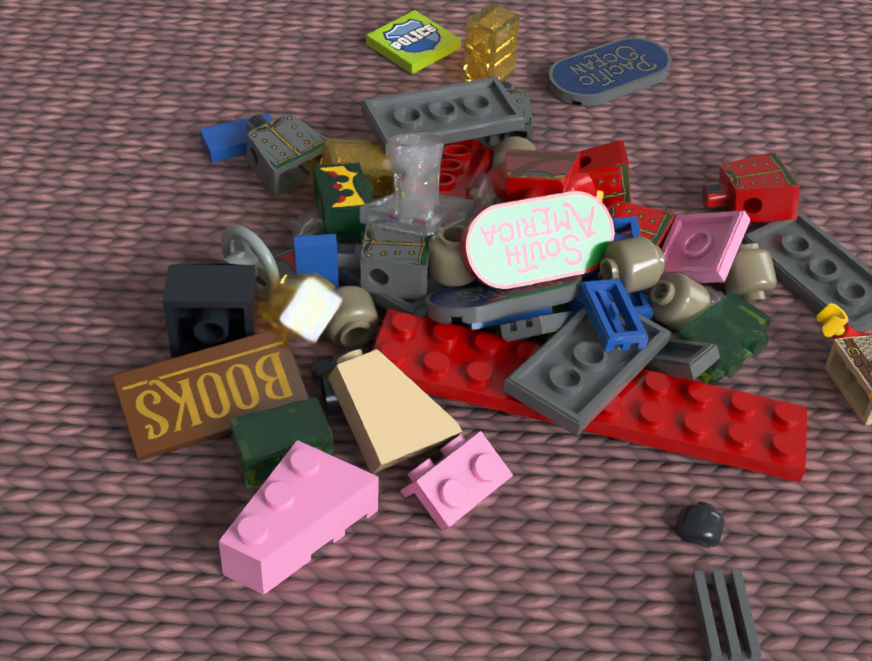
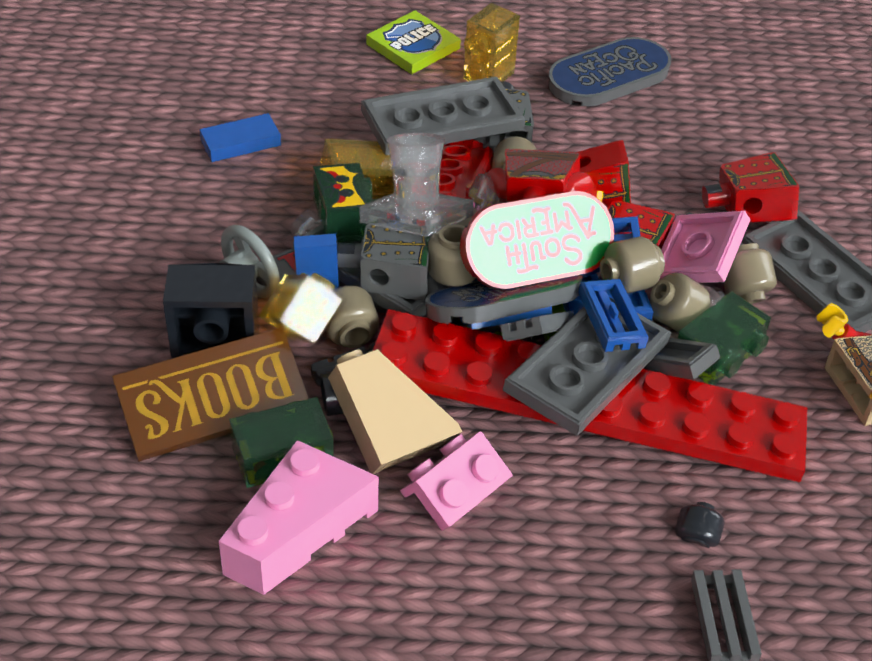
(283, 152): dark grey torso -> none

